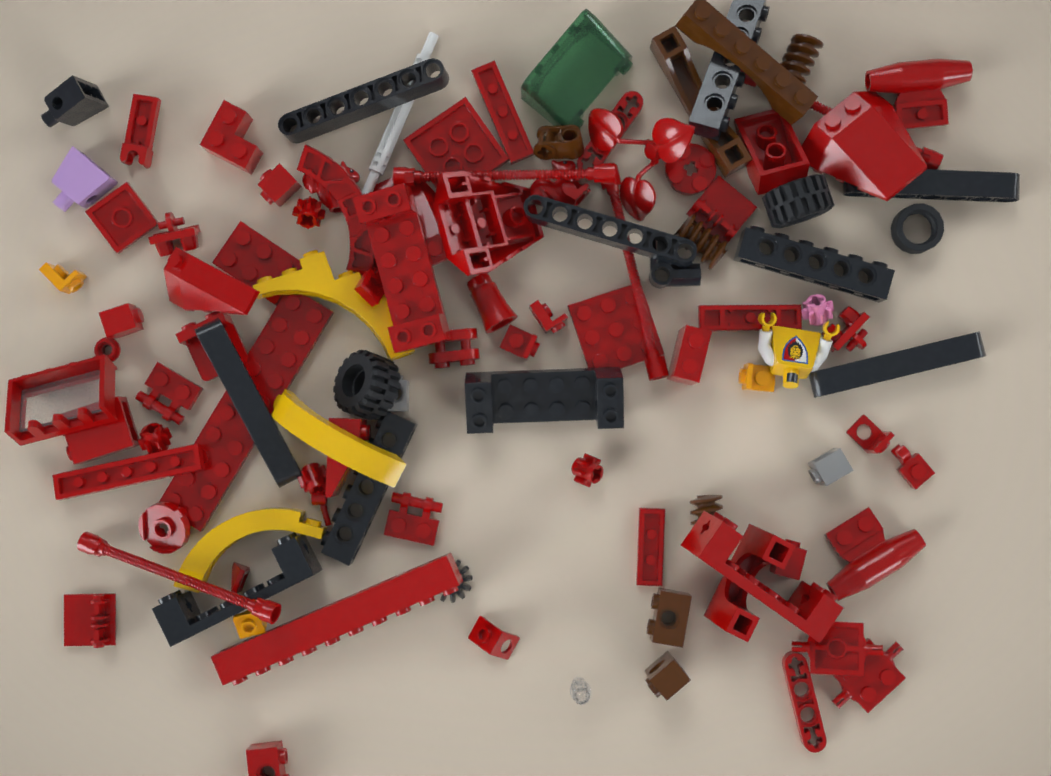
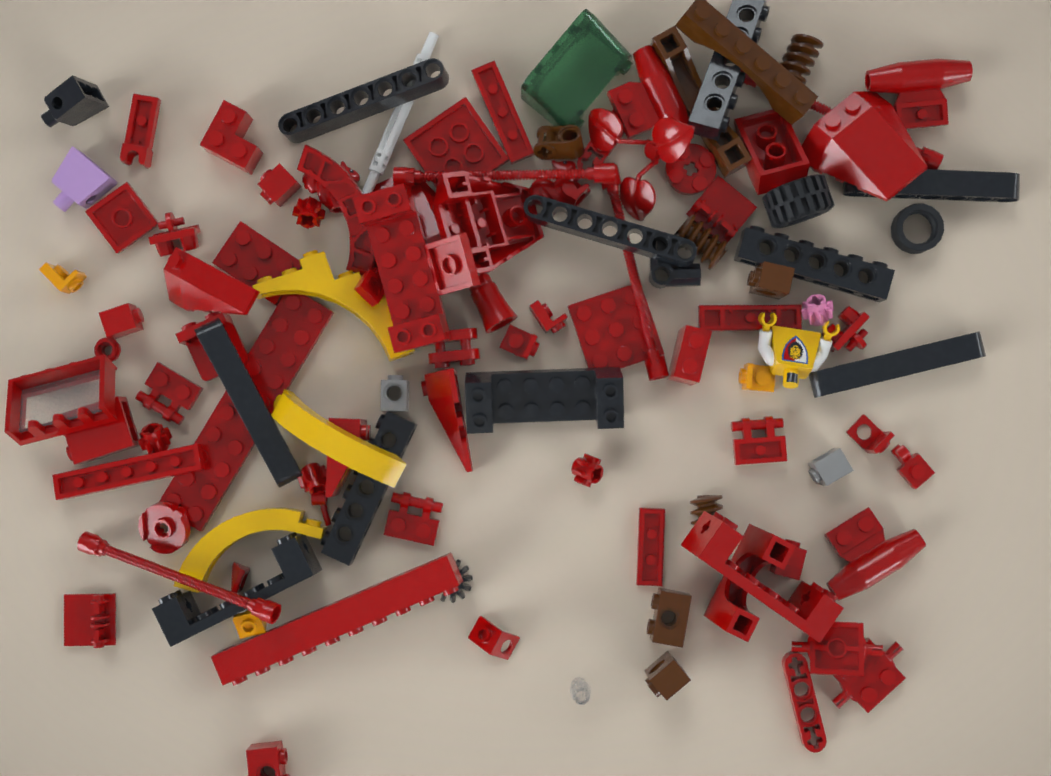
(366, 385): black tyre -> none
(445, 399): none -> red wedge
(452, 264): none -> plate
(651, 99): none -> red plate
(760, 449): none -> red plate
(770, 280): none -> reddish brown brick

